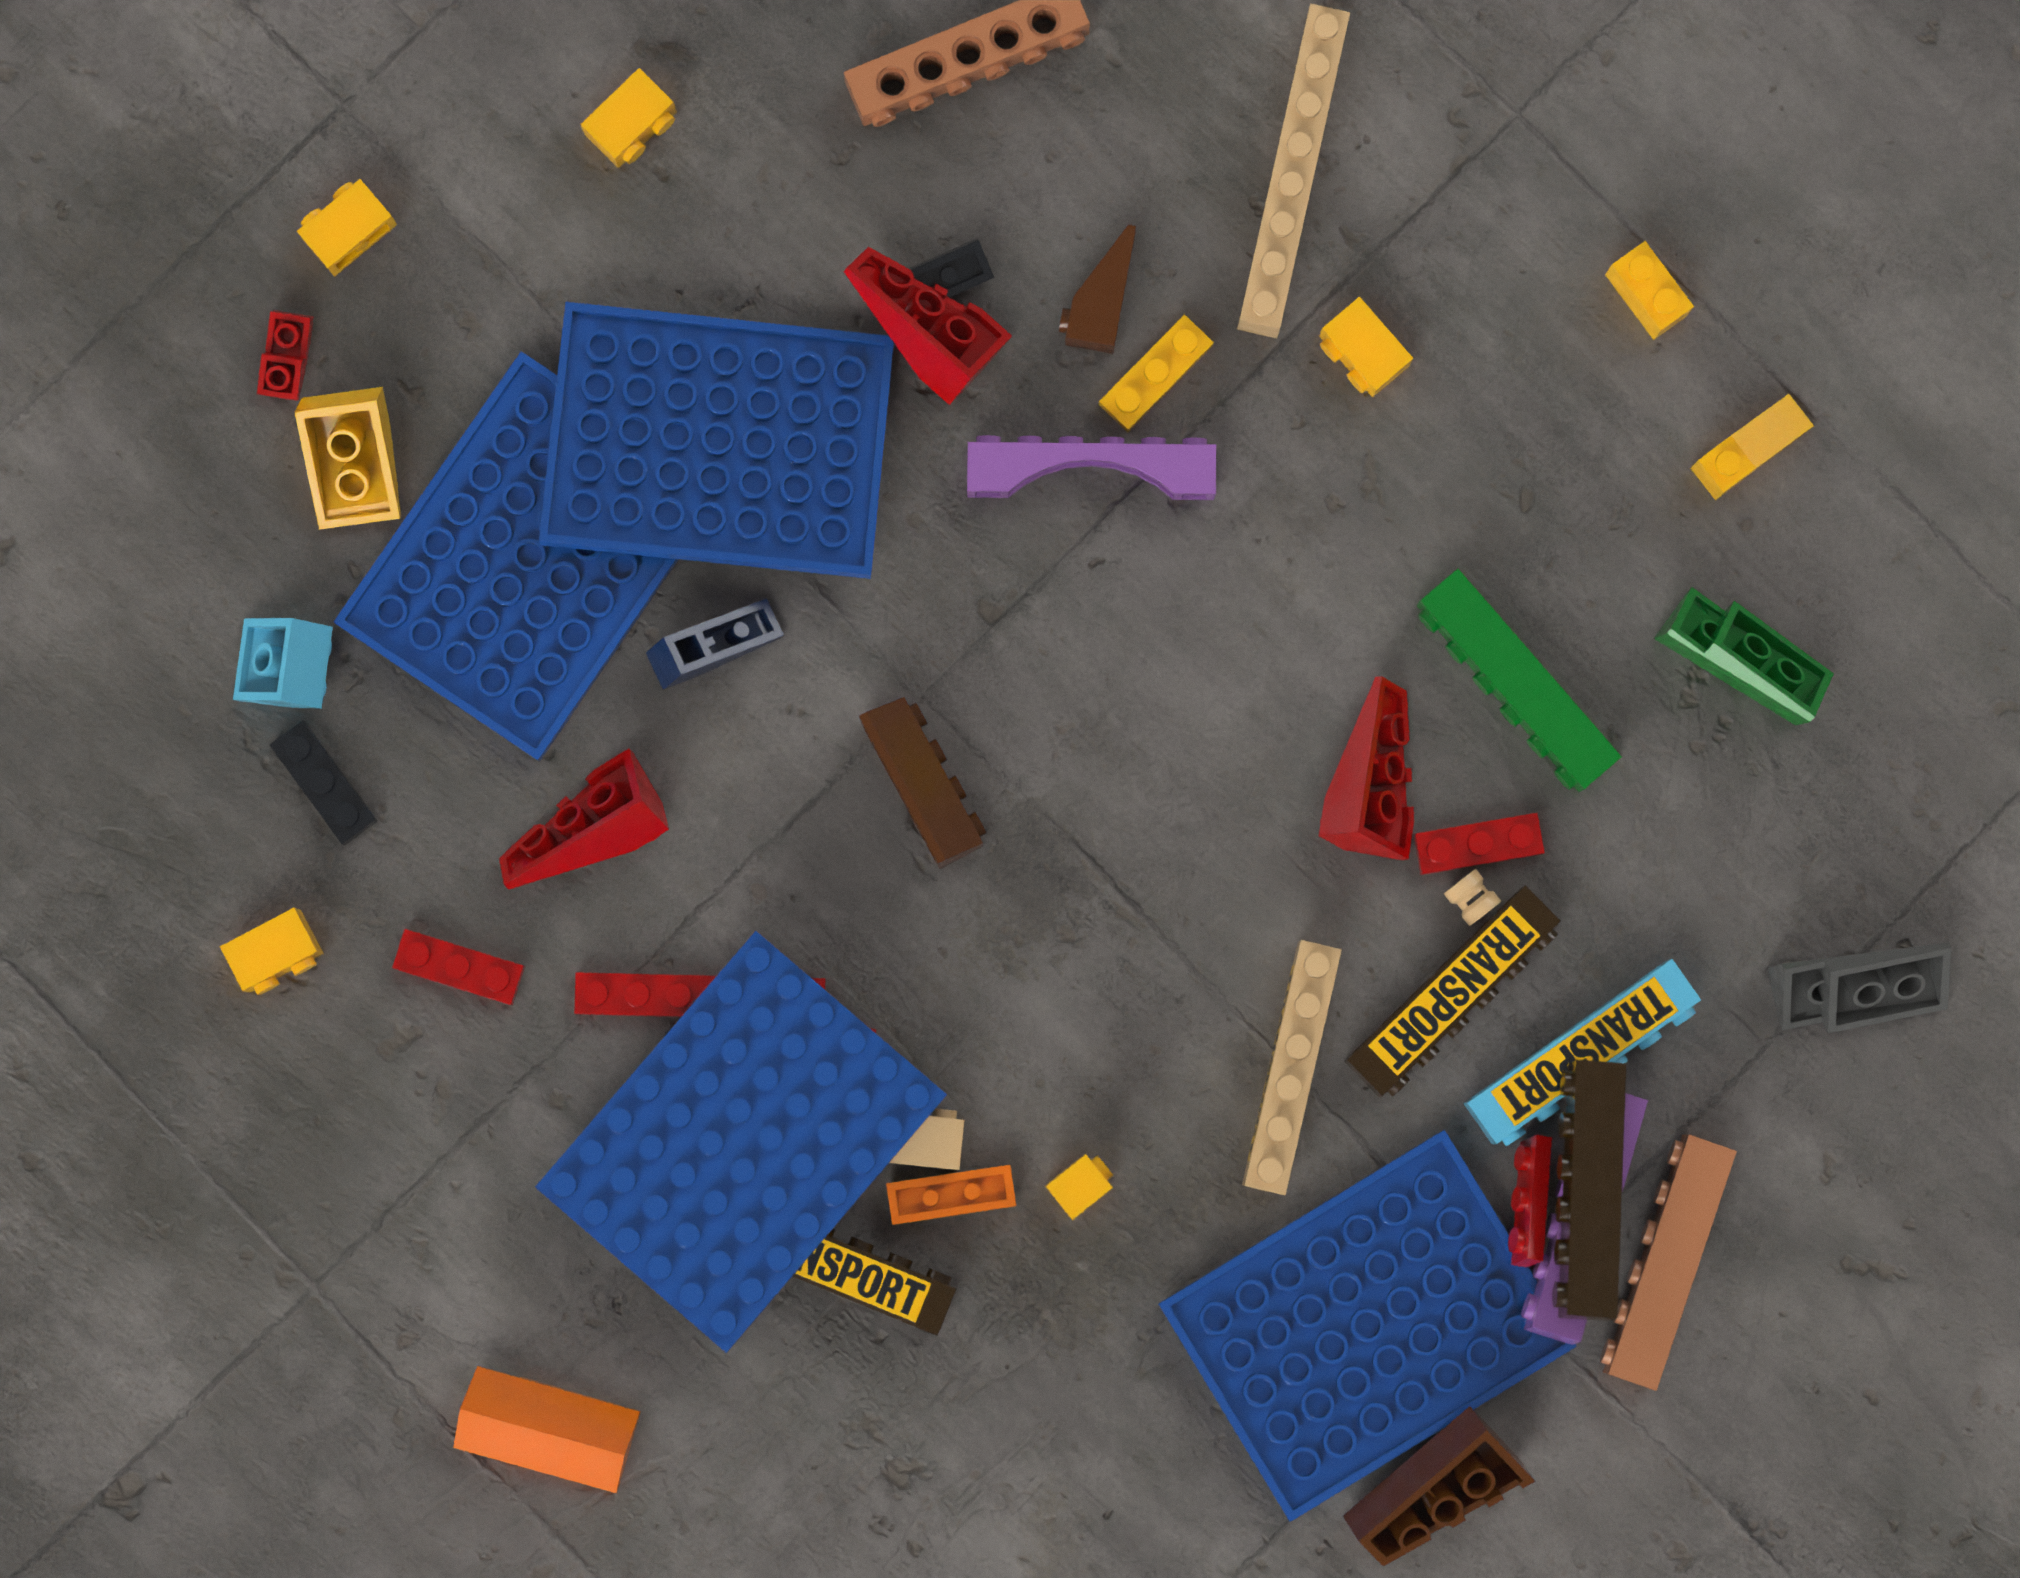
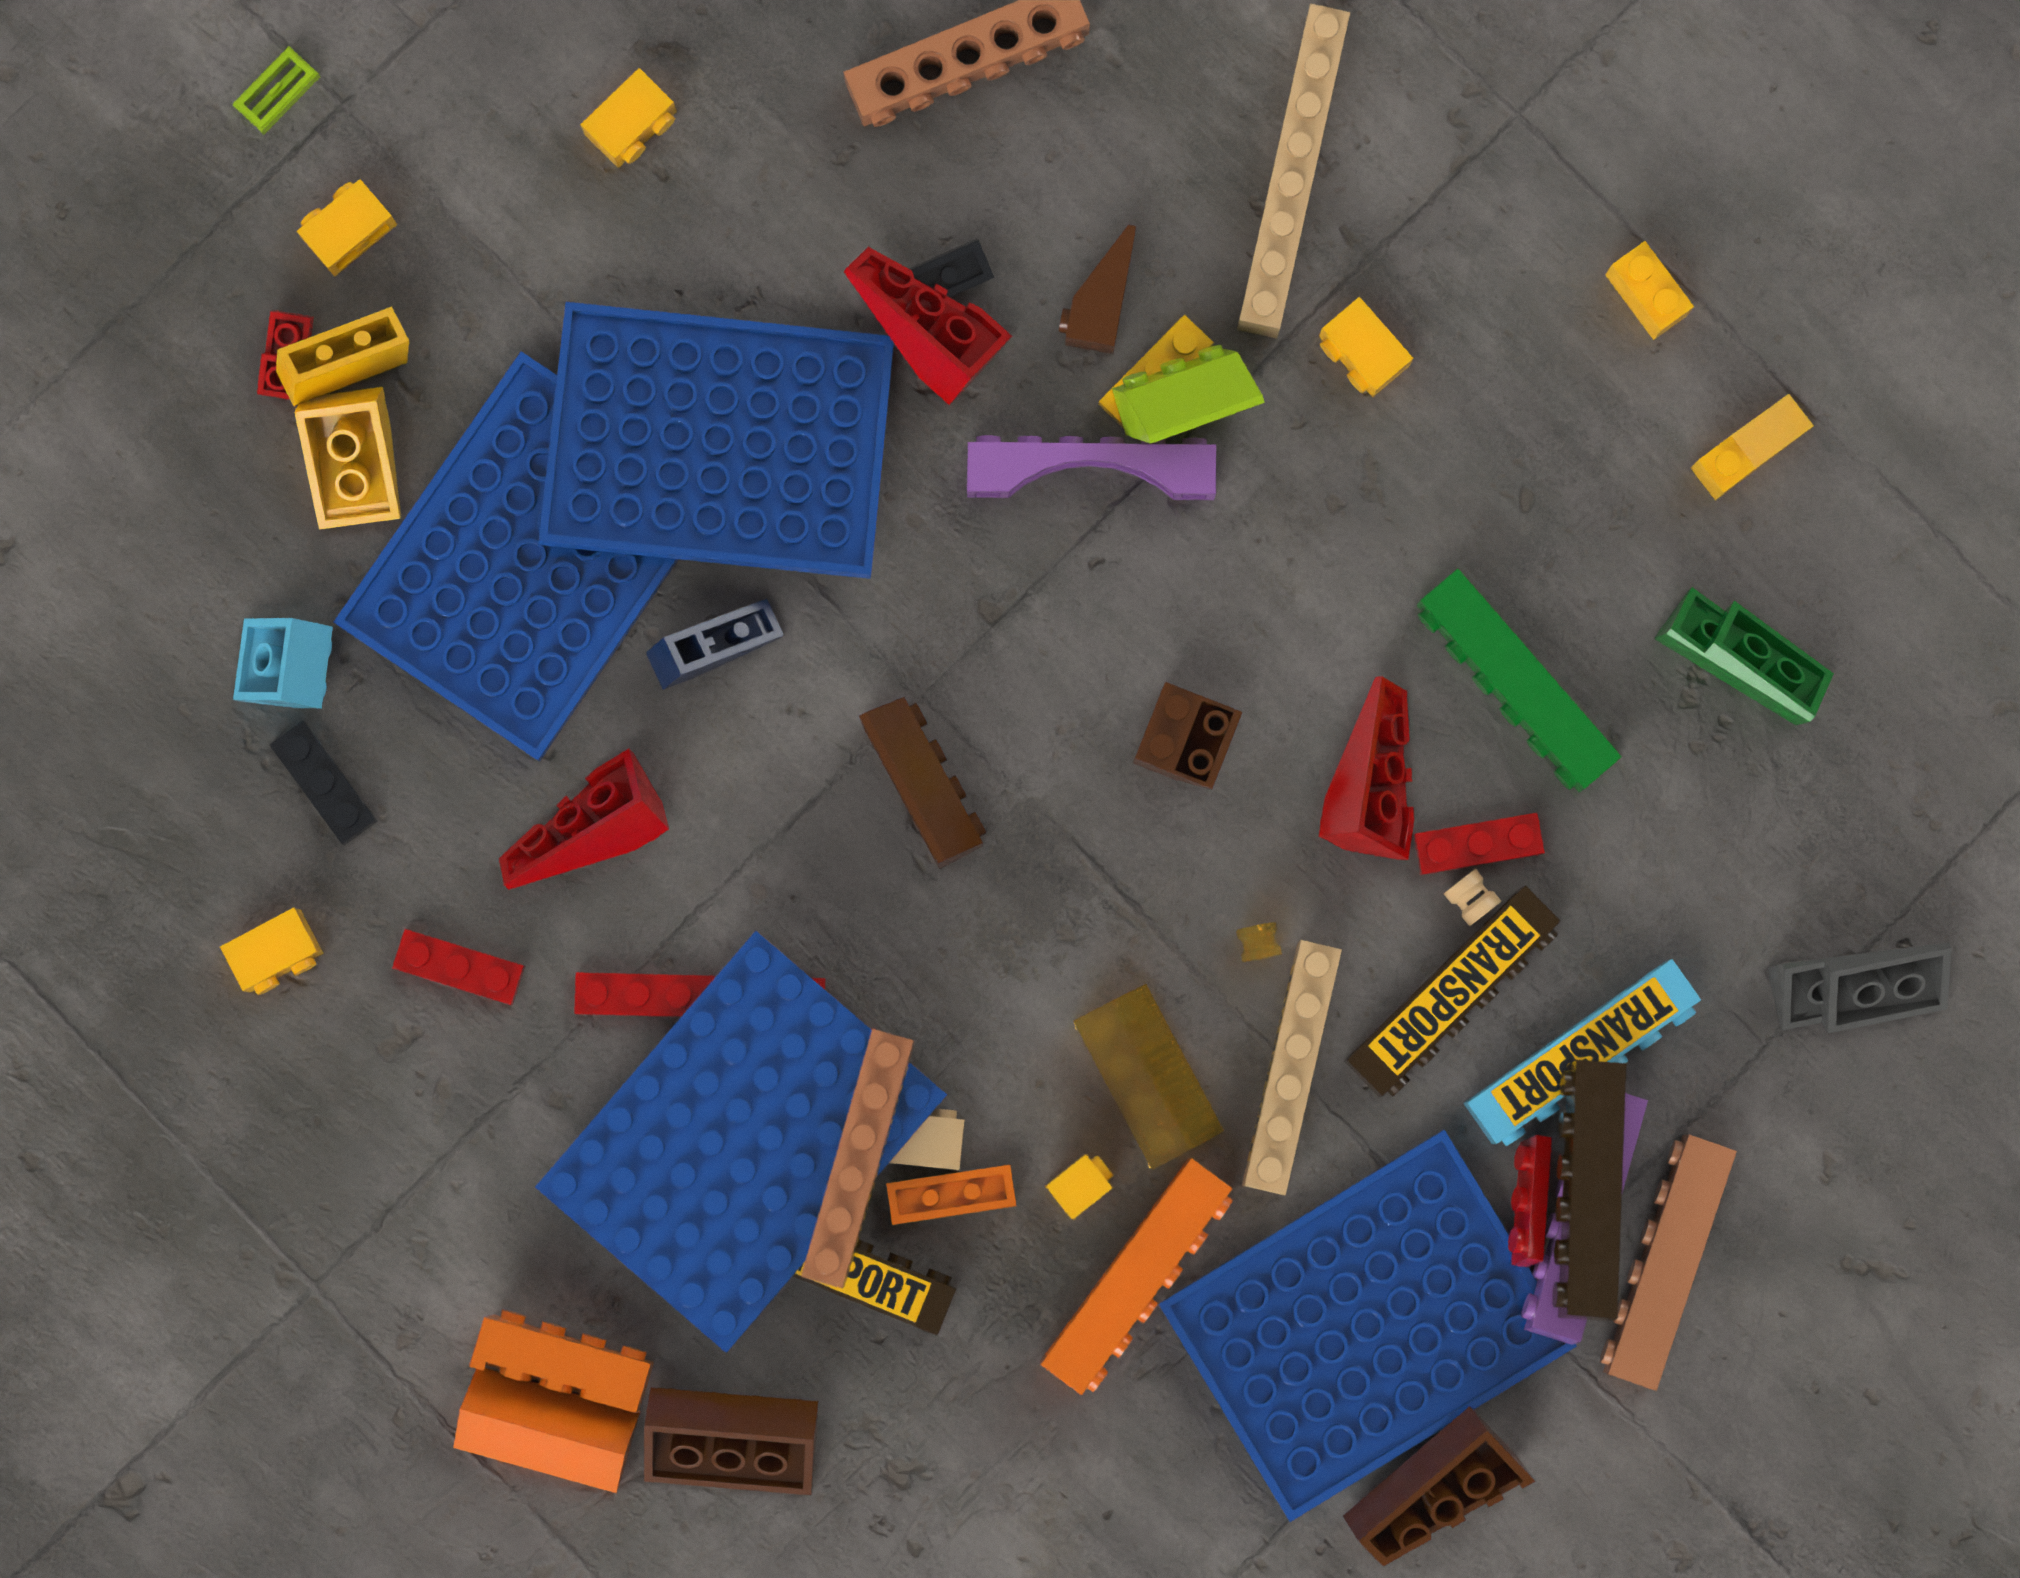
(287, 101): none -> lime tile
(342, 356): none -> yellow brick
(562, 1361): none -> orange wedge
(730, 1441): none -> reddish brown slope
(858, 1159): none -> nougat brick
(1135, 1277): none -> orange brick
(1148, 1076): none -> clear yellow slope
(1185, 394): none -> lime slope
(1187, 737): none -> reddish brown slope
(1259, 942): none -> clear yellow wheel

